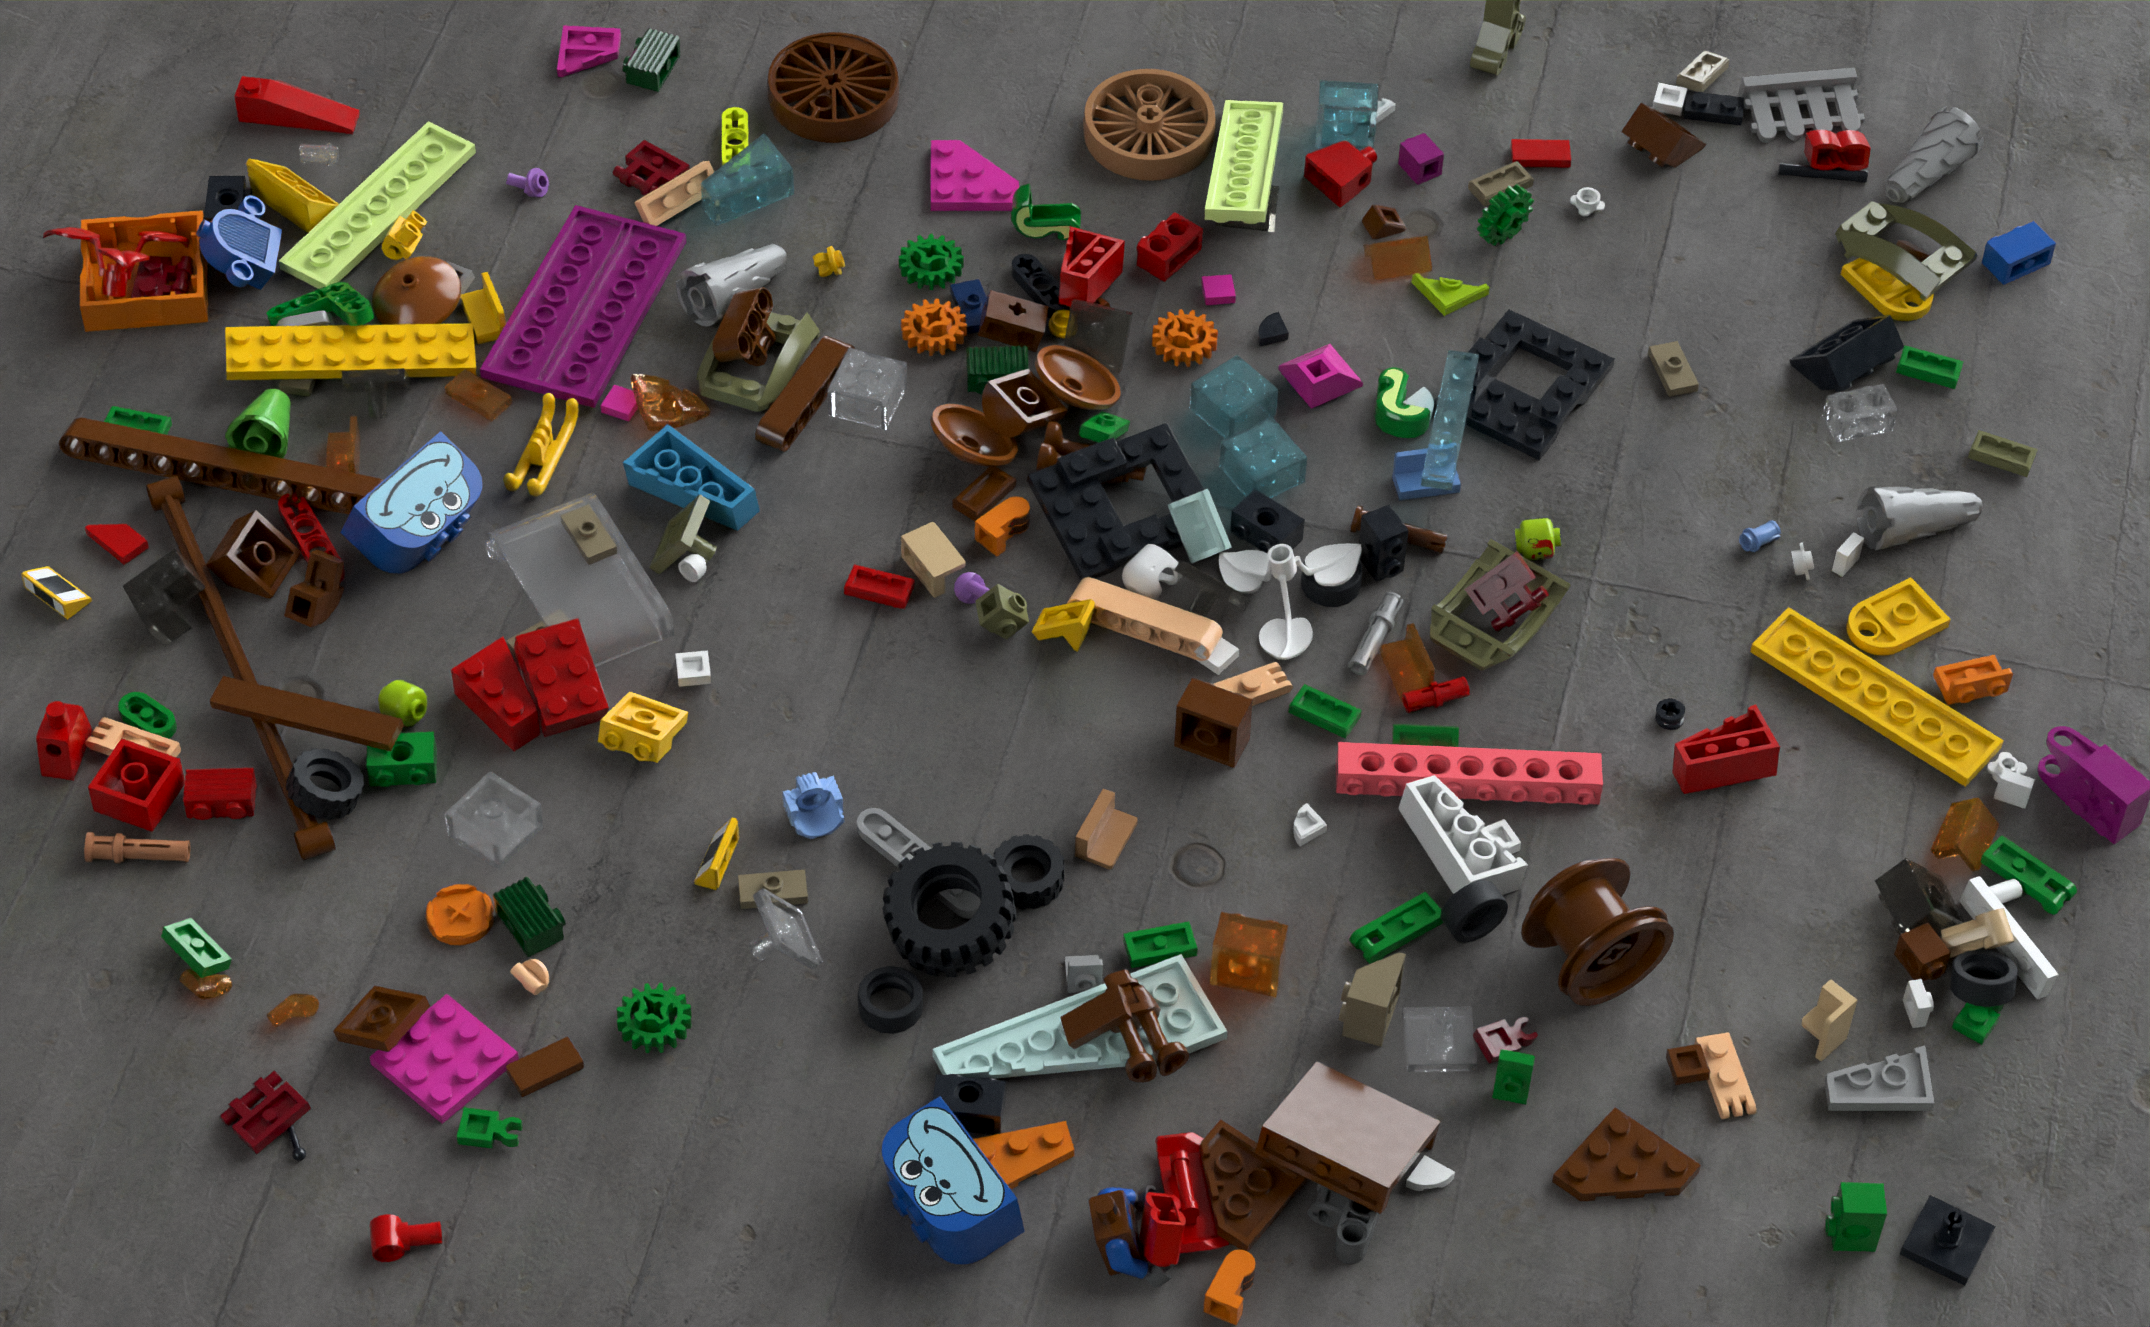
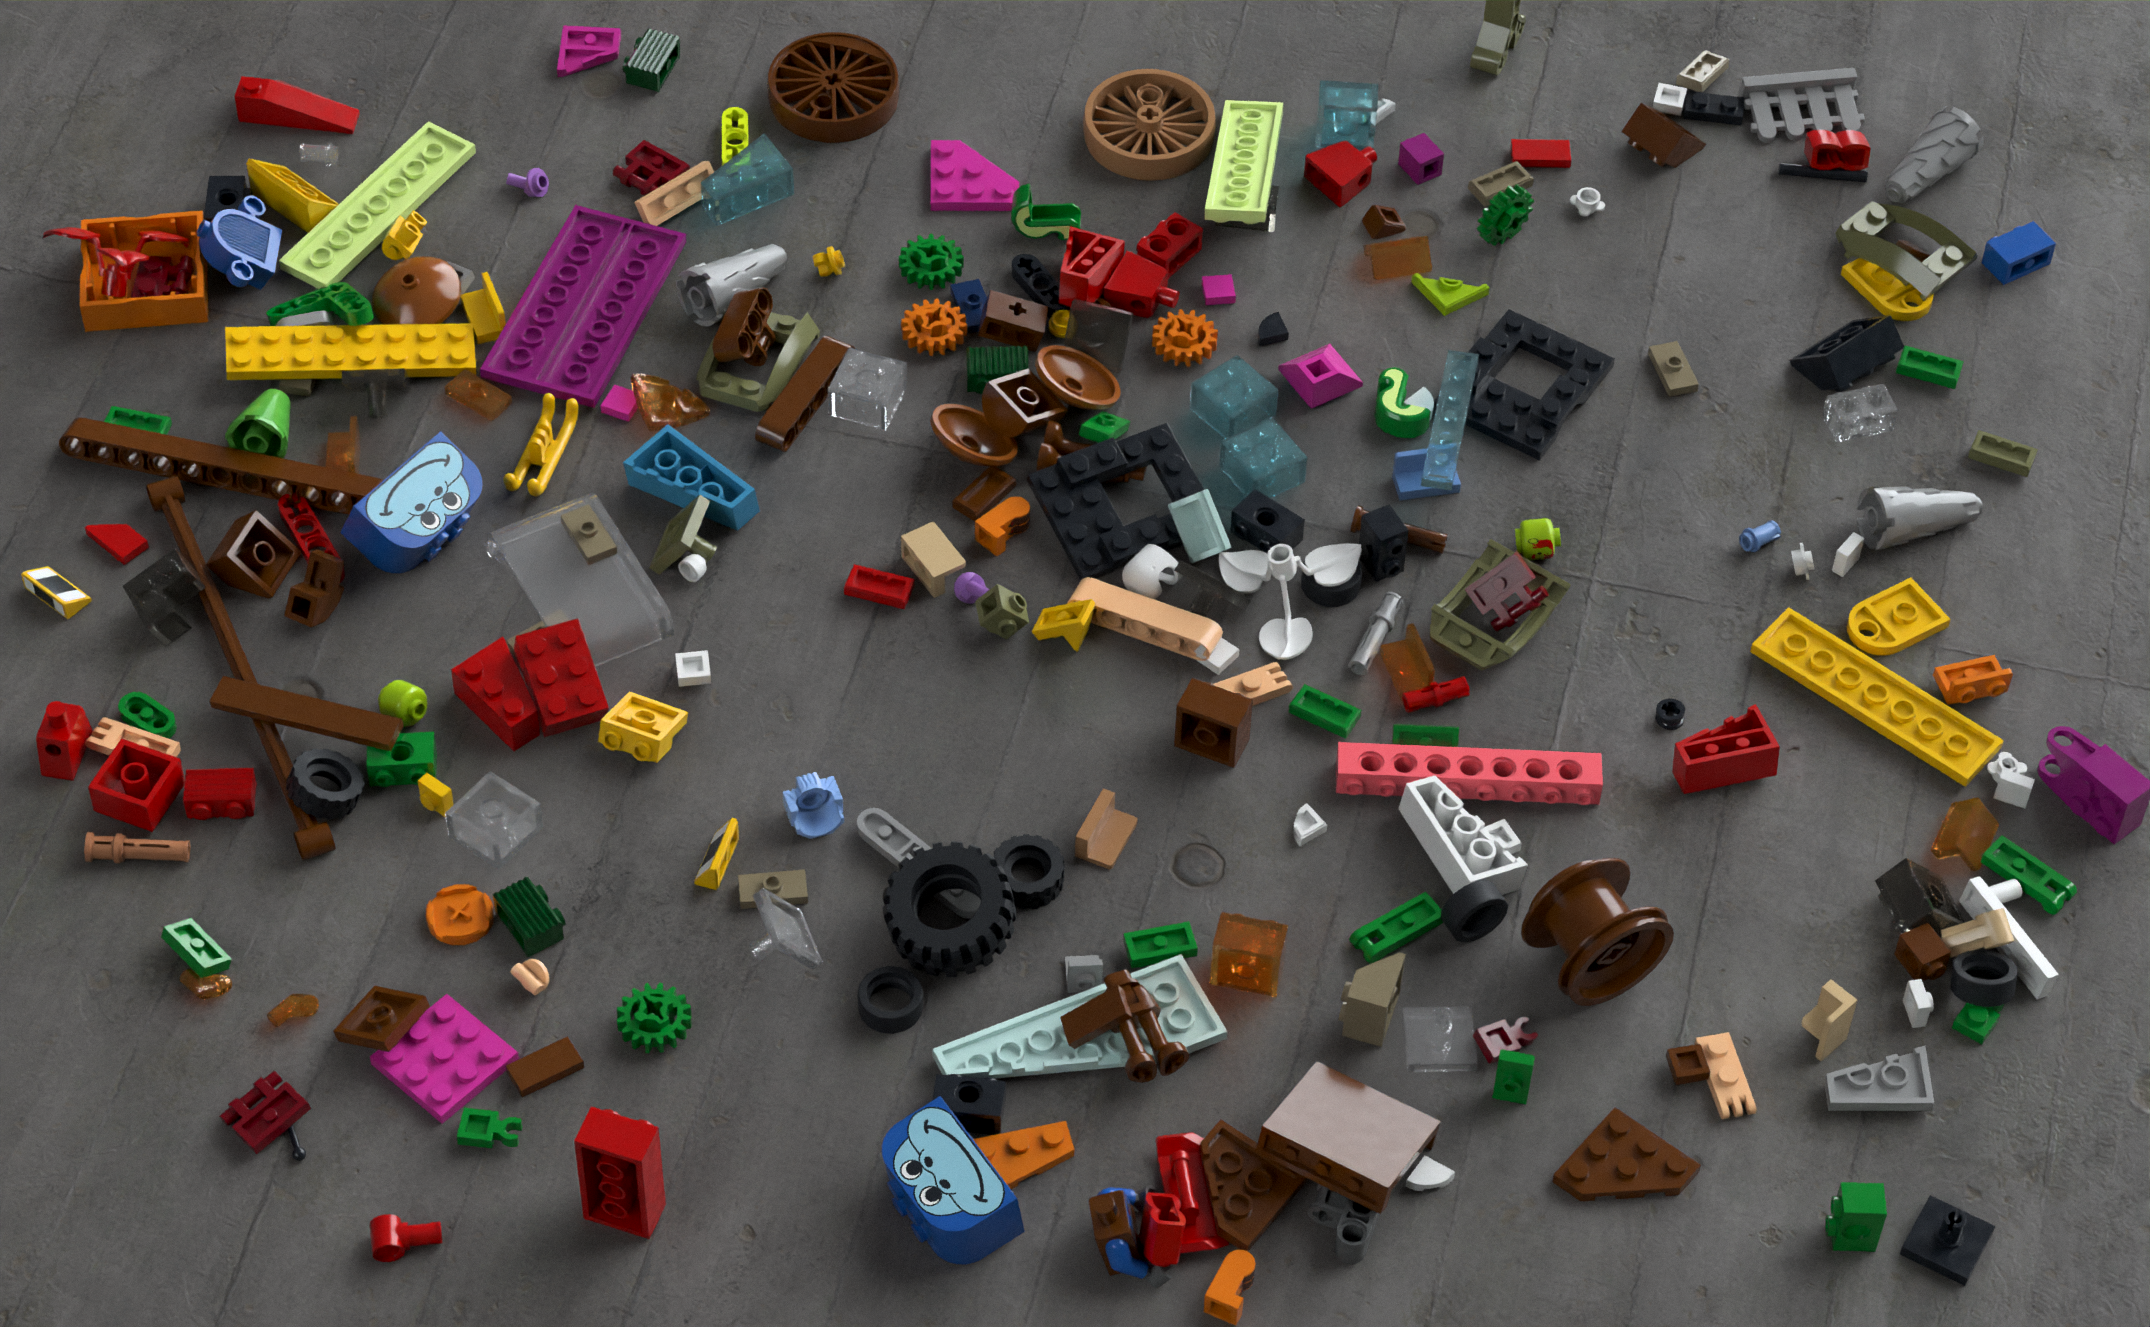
(435, 794): none -> yellow plate
(620, 1172): none -> red brick
(1139, 286): none -> red torso

